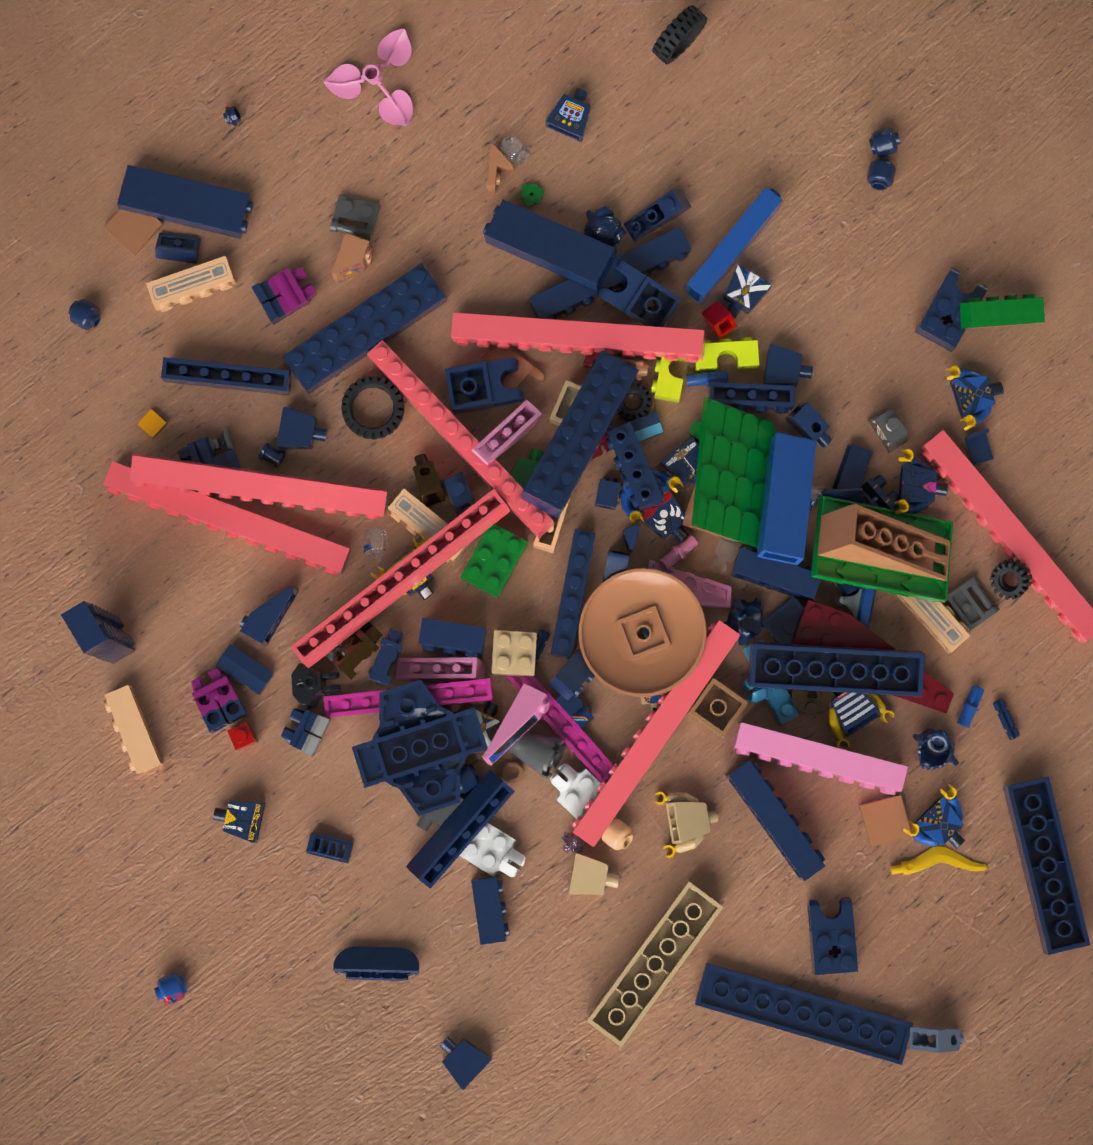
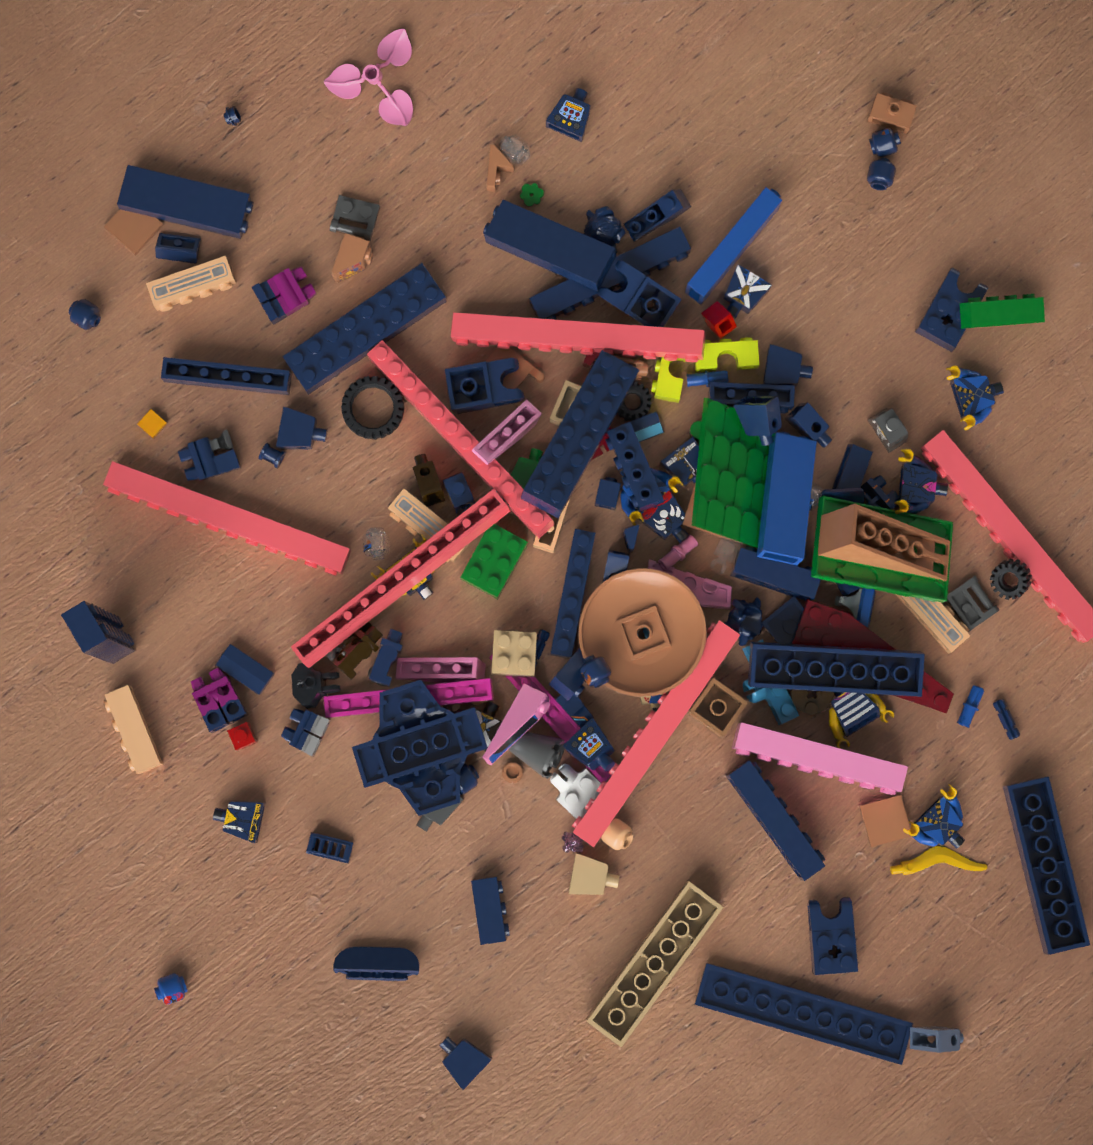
(258, 485): coral brick -> none
(265, 620): dark blue slope -> none
(452, 638): dark blue brick -> none
(460, 829): dark blue brick -> none
(493, 852): white plate -> none
(591, 747): none -> dark blue torso
(595, 671): none -> dark blue head
(679, 34): black tyre -> none
(687, 820): tan torso -> none
(760, 416): none -> dark blue torso
(892, 112): none -> nougat brick
(935, 749): dark blue hair -> none
(979, 447): dark blue bracket -> none

